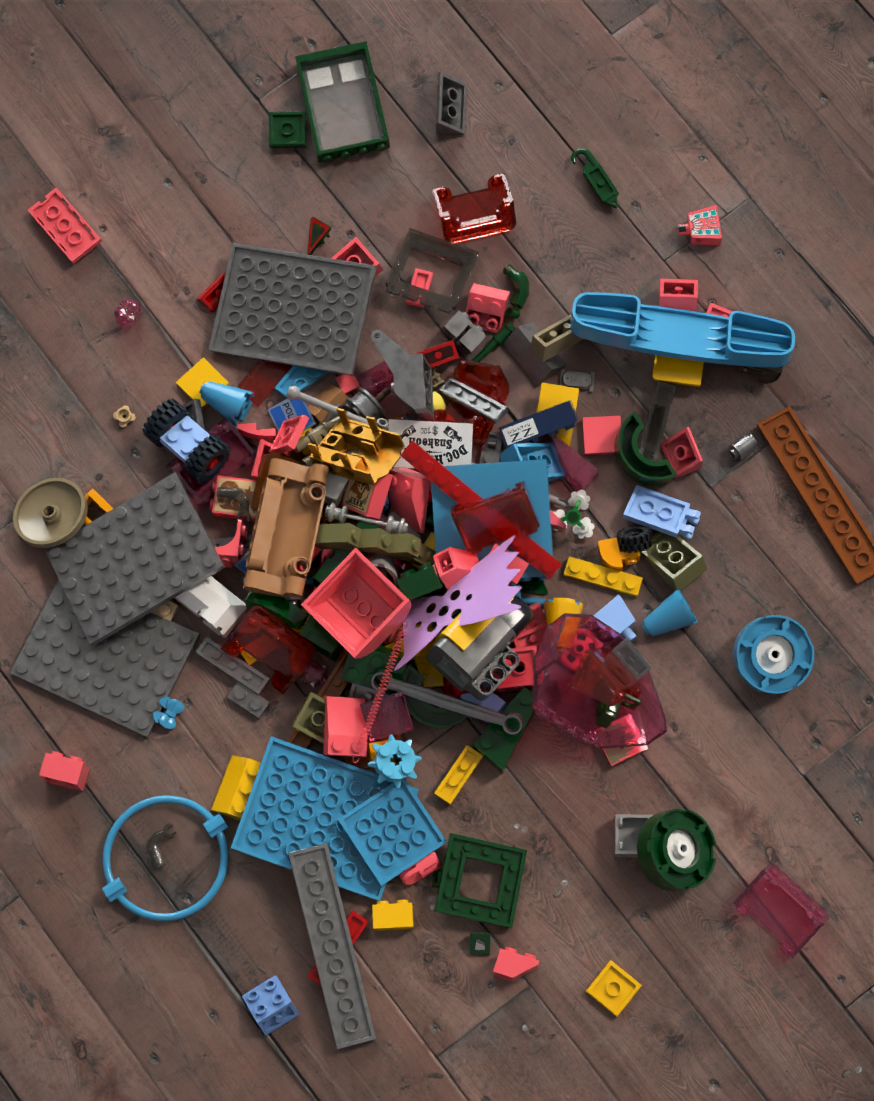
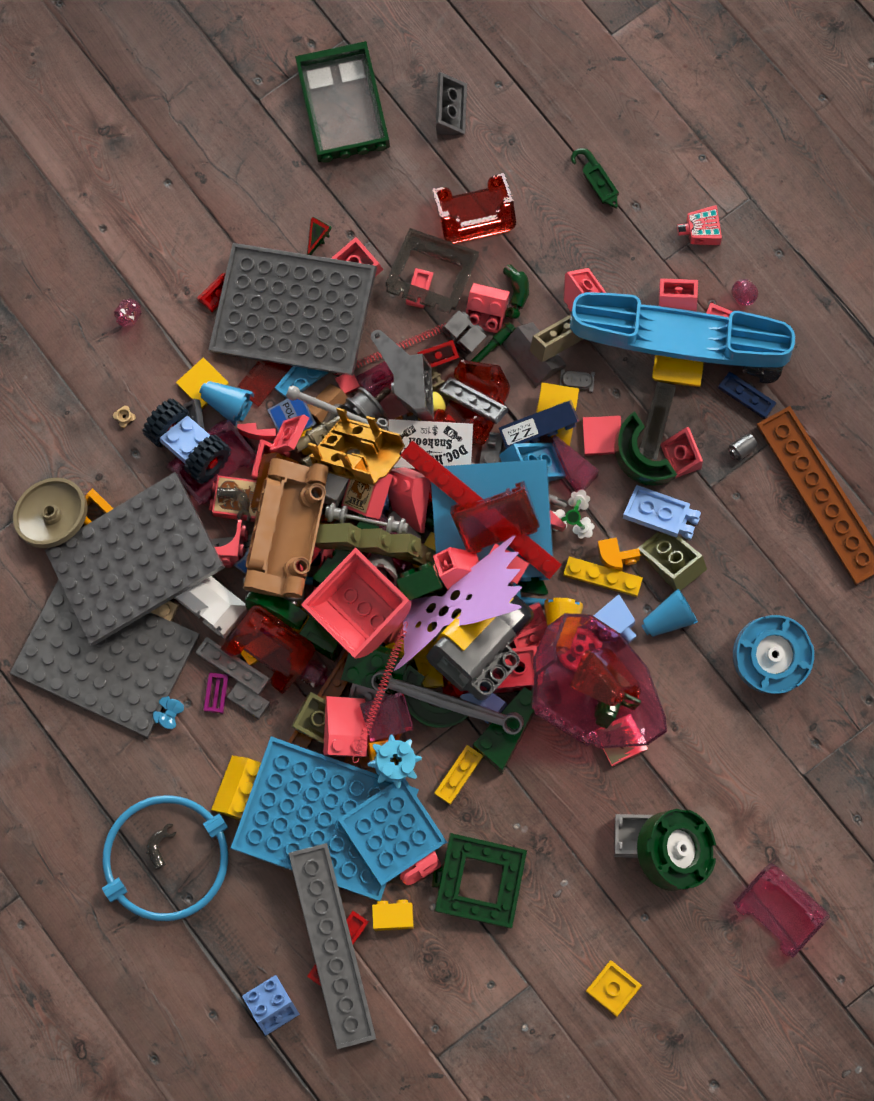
(64, 771): coral brick -> none
(65, 226): coral piece -> none
(214, 709): none -> magenta tile
(287, 129): dark green plate -> none
(399, 346): none -> coral piece
(479, 943): dark green slope -> none
(513, 965): coral slope -> none
(580, 282): none -> coral slope
(632, 659): flat silver plate -> none
(634, 539): black tyre -> none
(745, 292): none -> clear pink head
(747, 395): none -> dark blue plate

